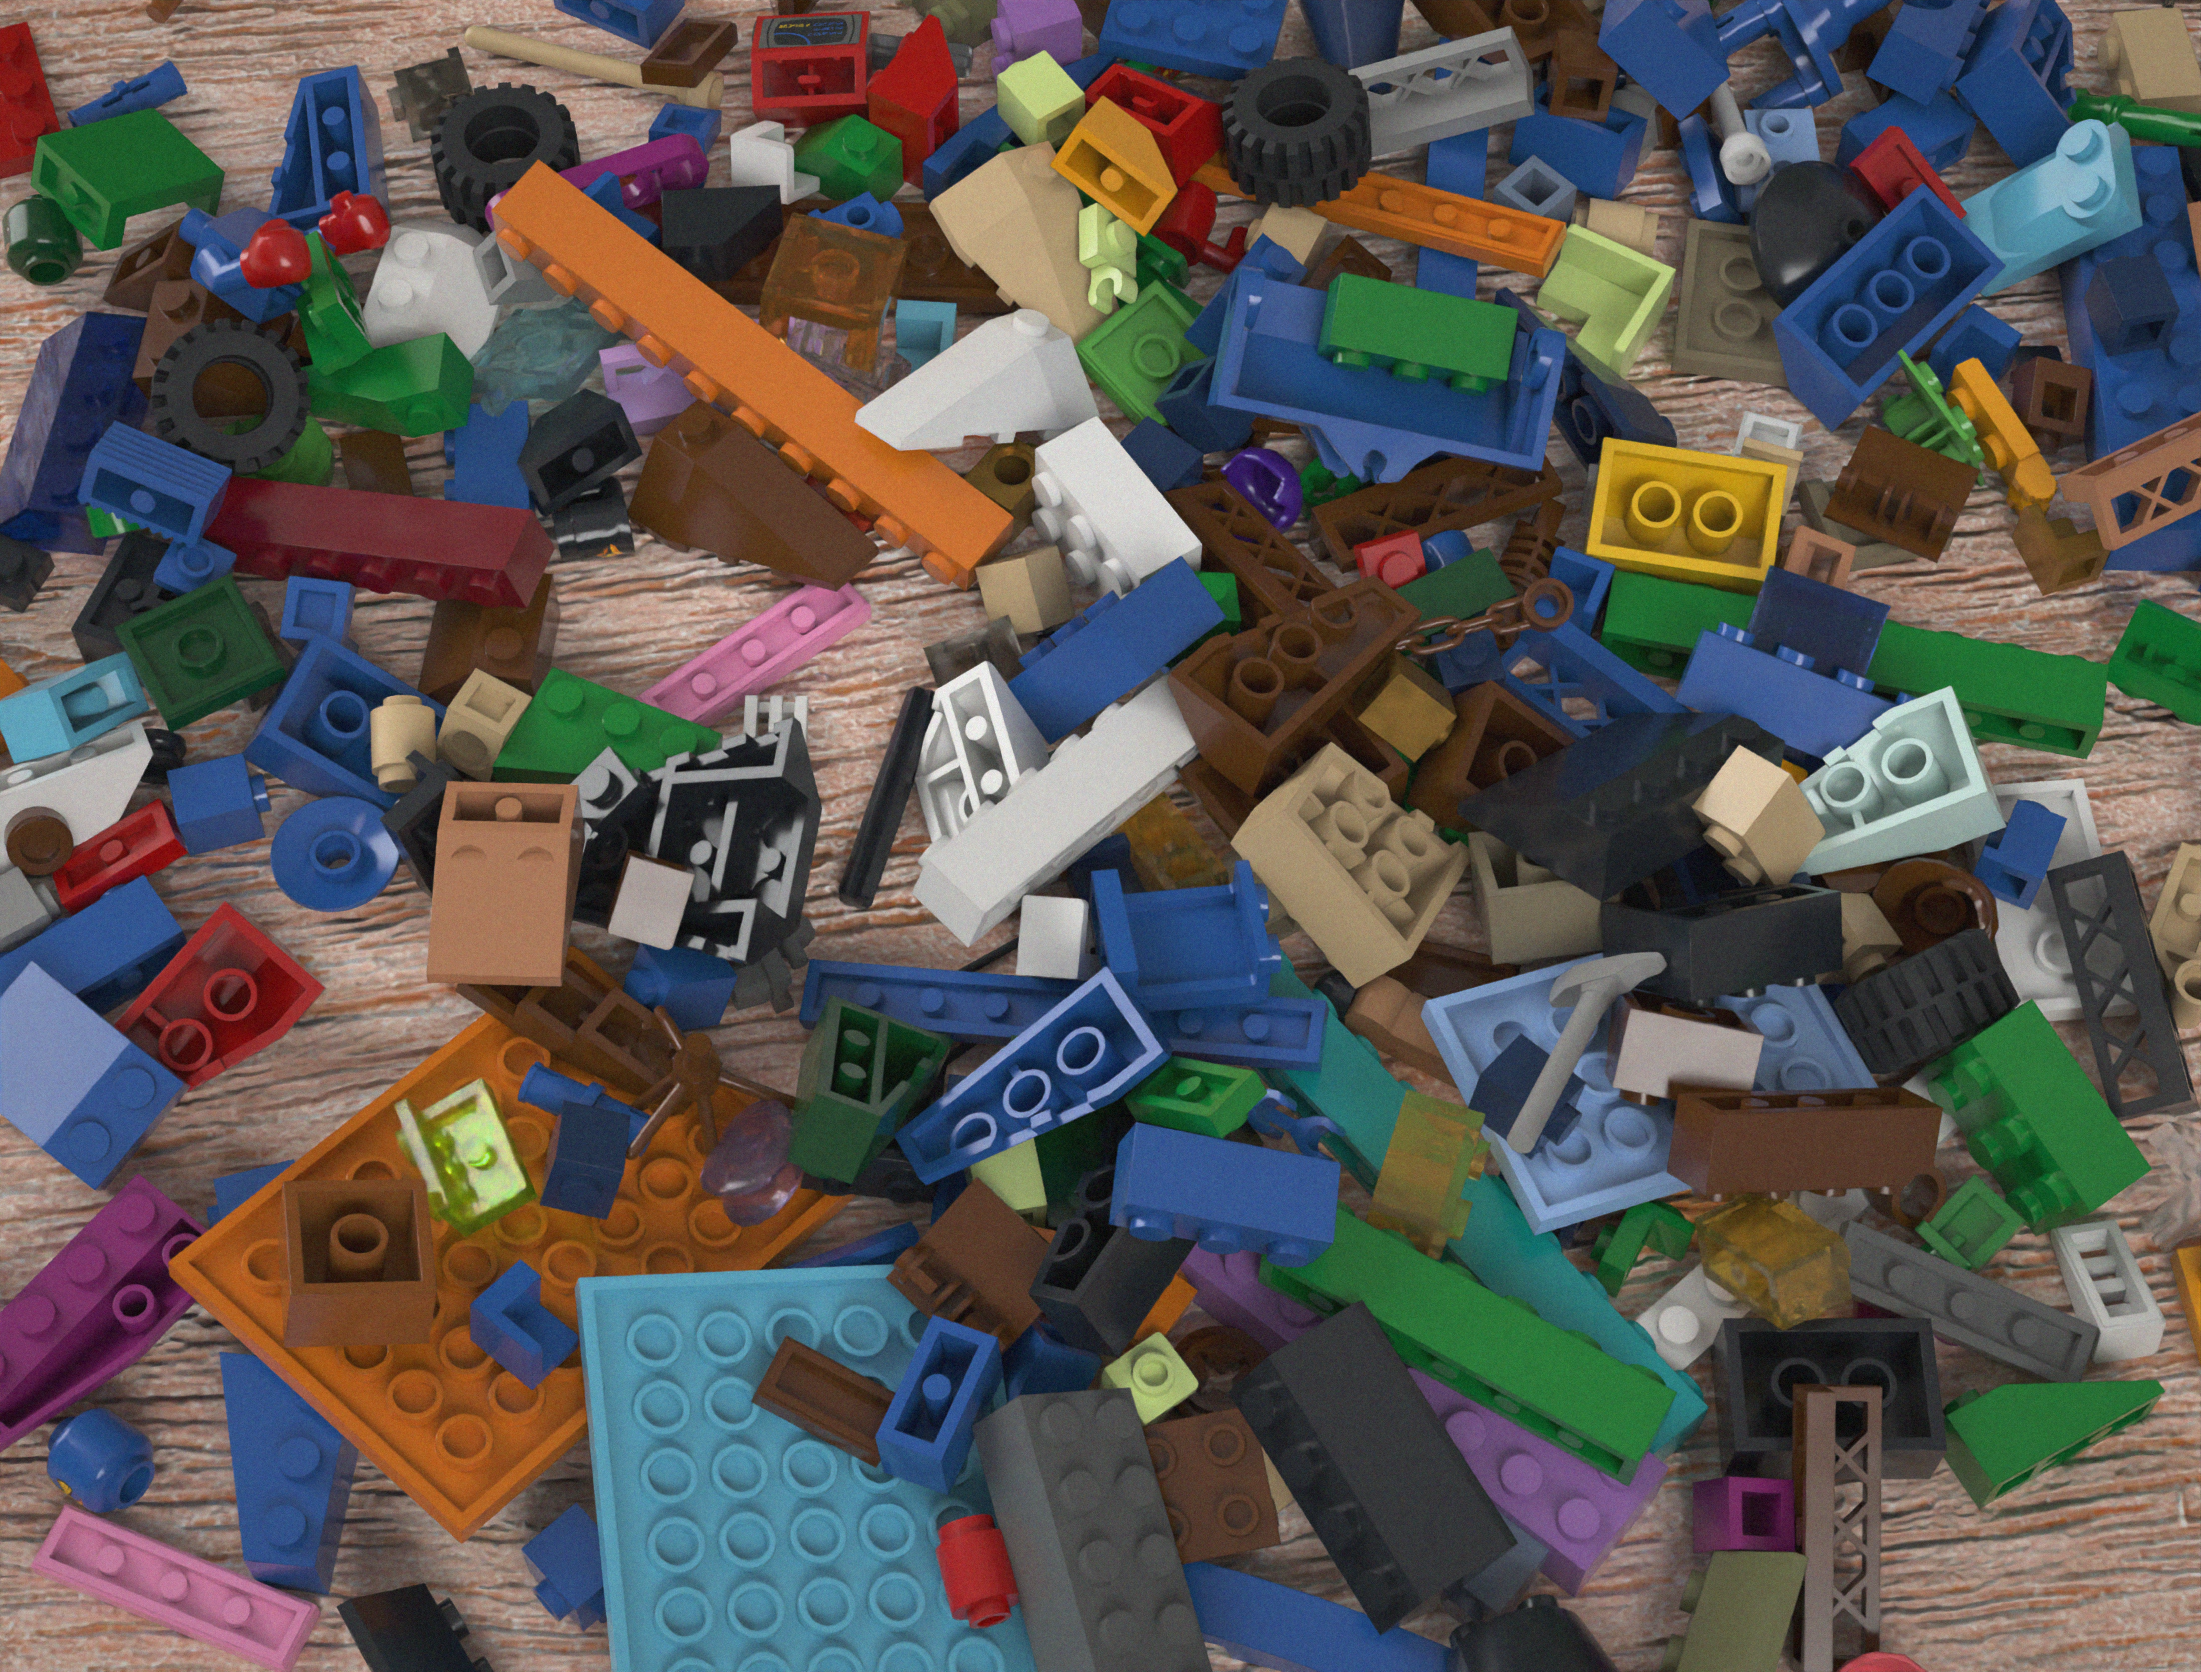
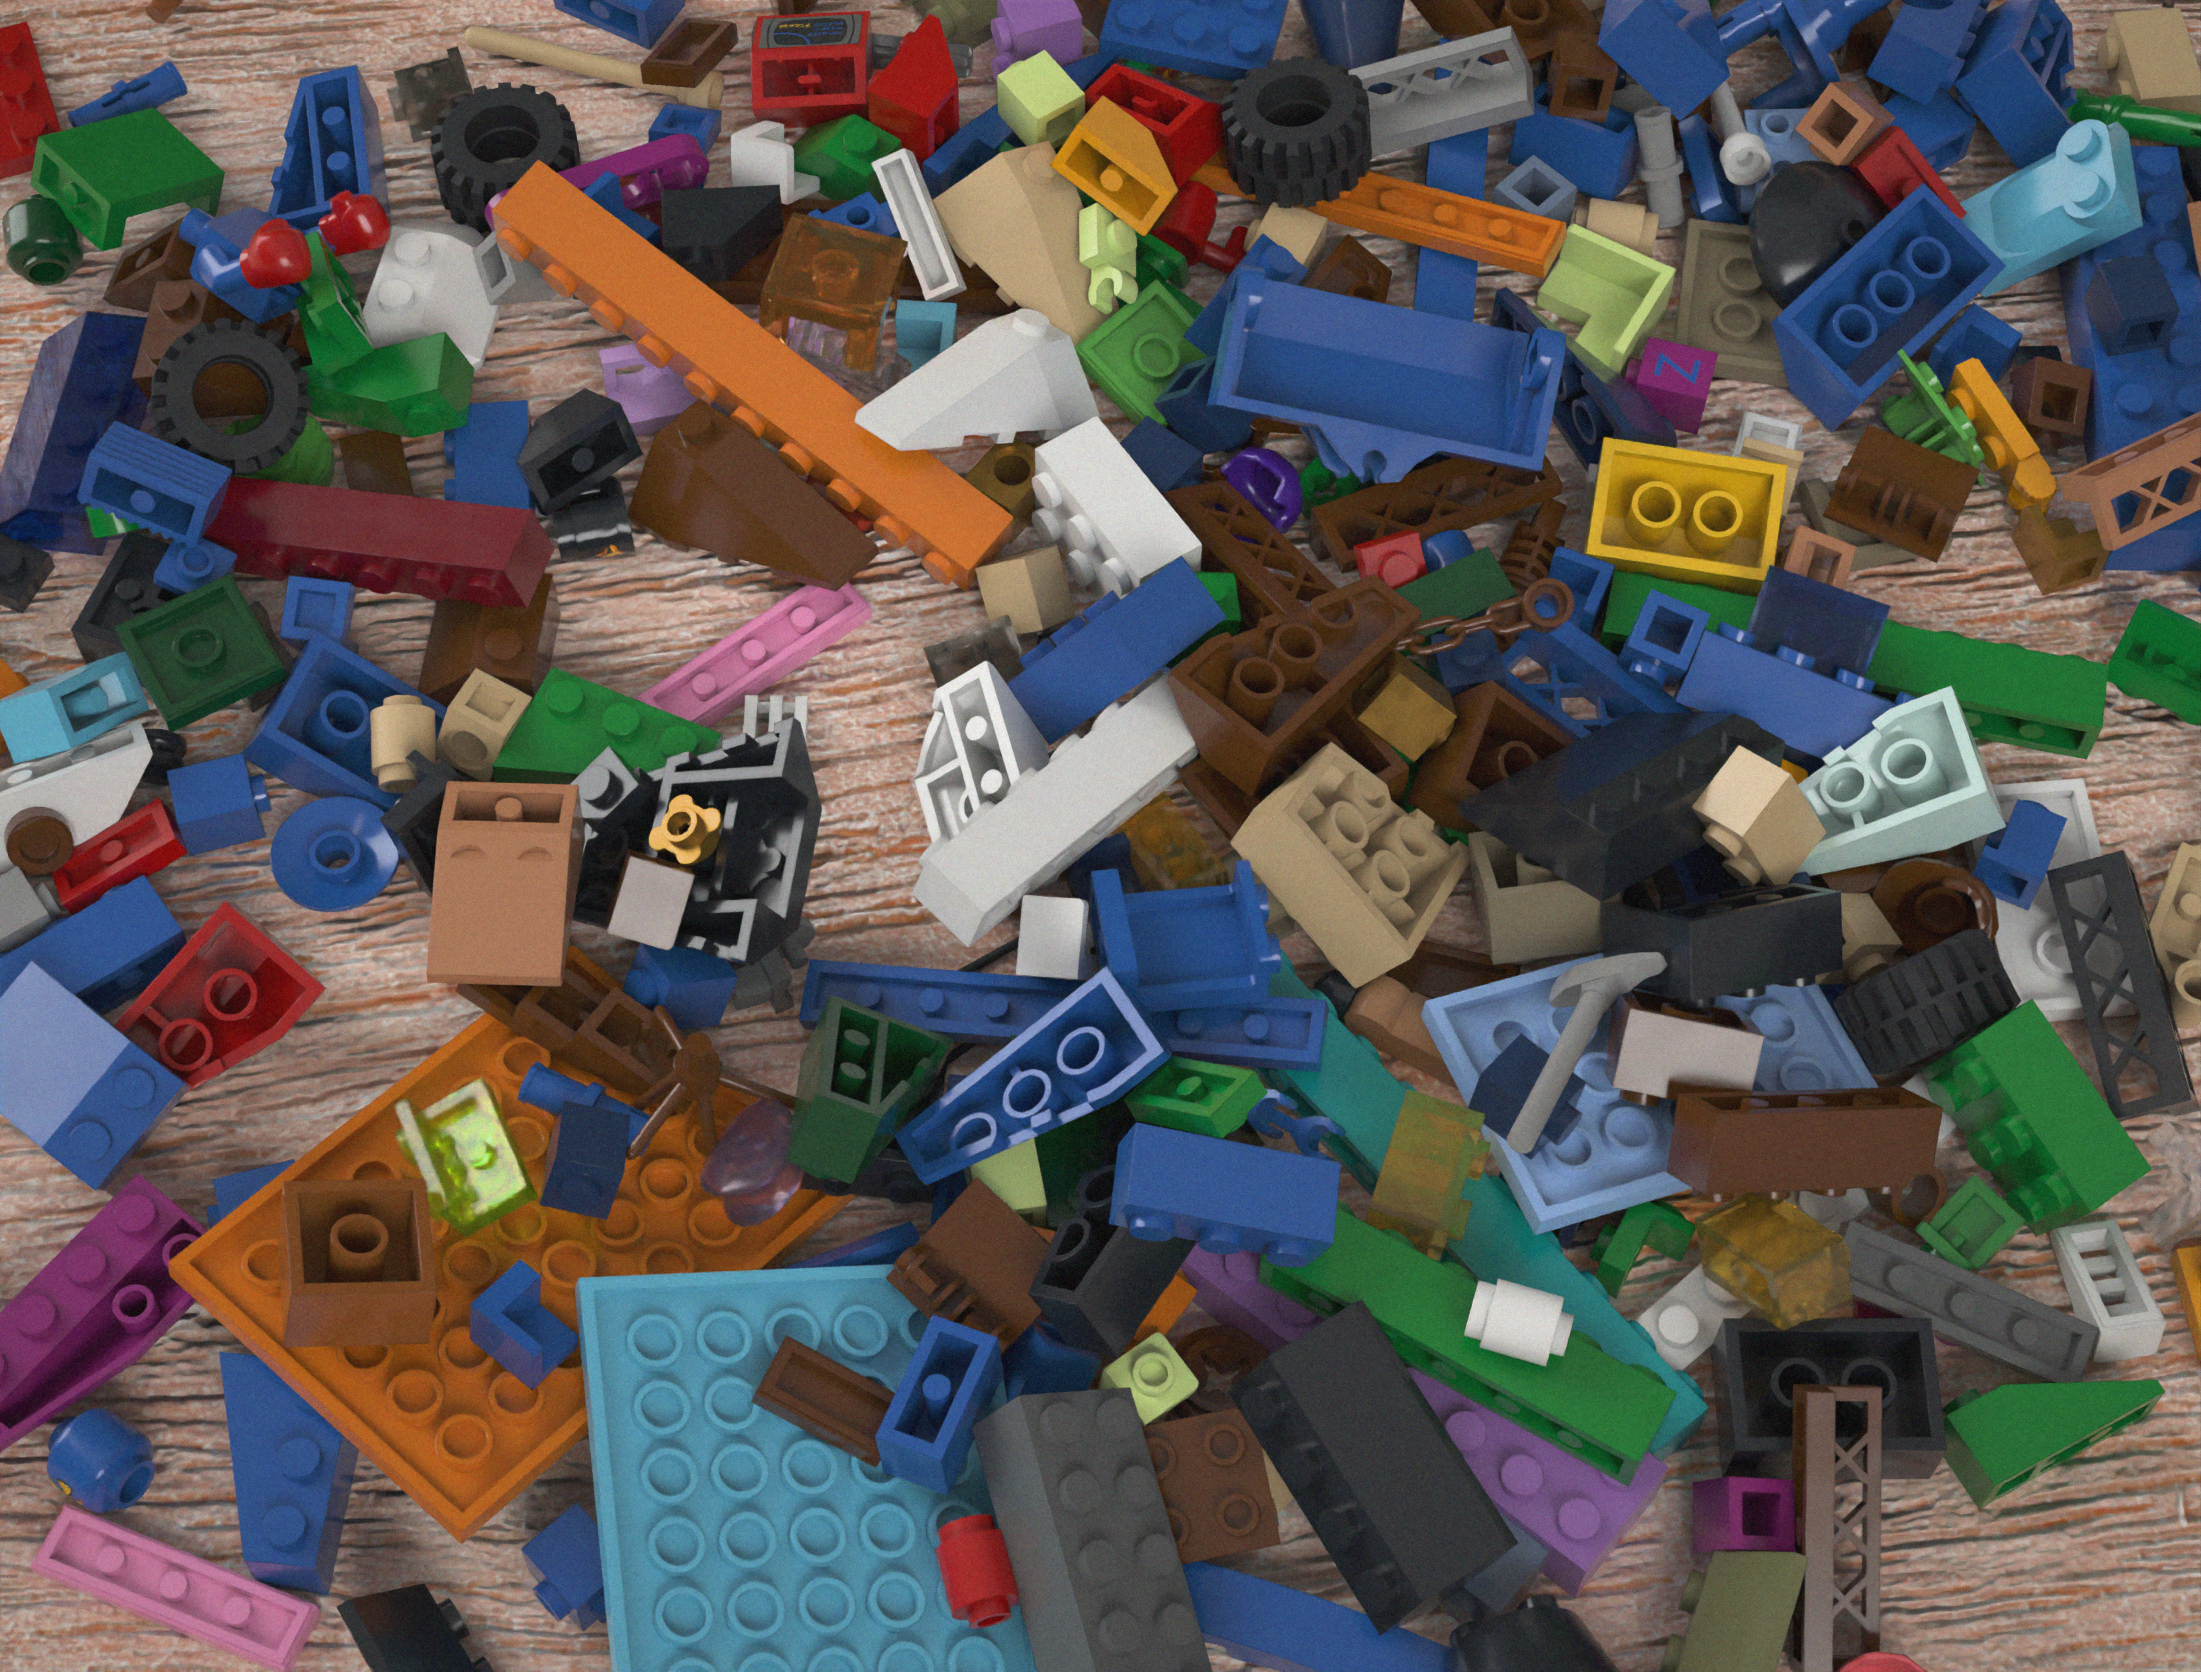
(539, 355): clear light blue plate -> none
(697, 841): none -> plate
(887, 801): black axle -> none
(919, 225): none -> white piece
(1417, 334): green brick -> none
(1519, 1321): none -> white brick
(1660, 165): none -> light grey pin
(1662, 640): none -> blue brick
(1674, 381): none -> magenta brick
(1843, 123): none -> nougat brick

